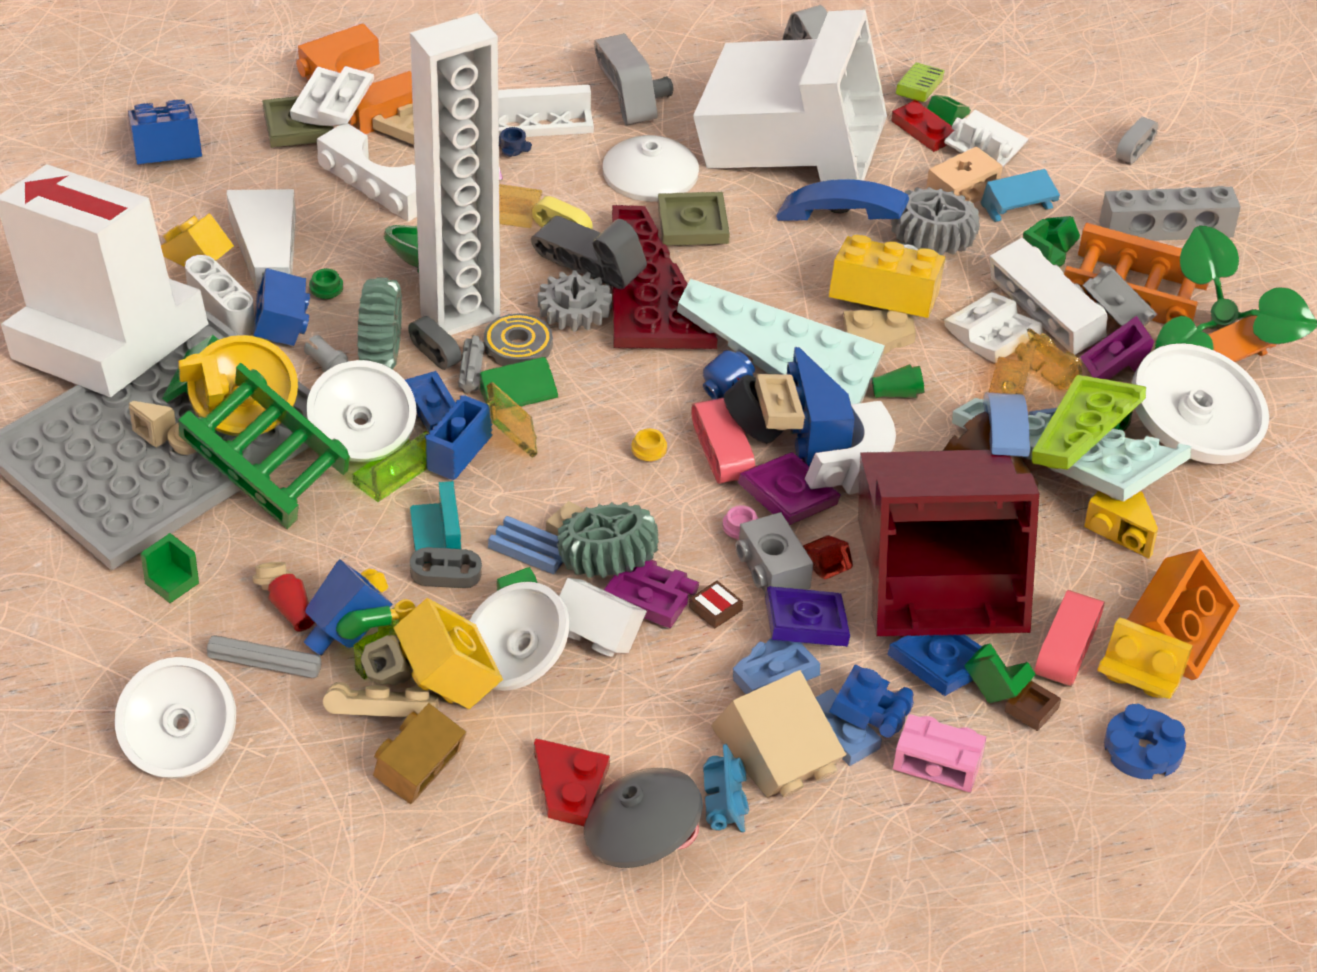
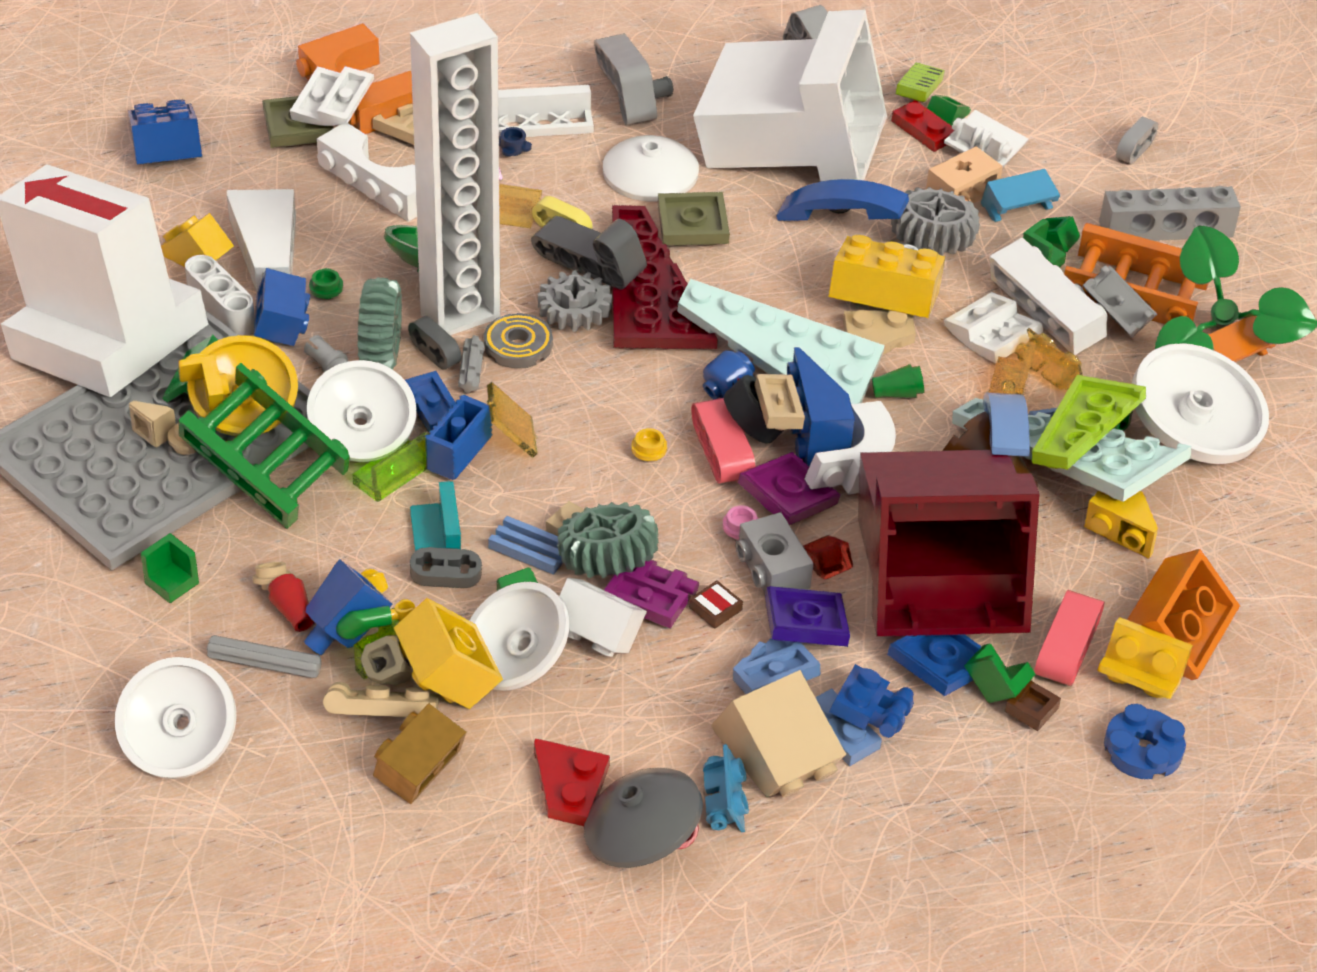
(523, 381): green slope -> none
(939, 752): bright pink brick -> none
(1118, 350): magenta slope -> none

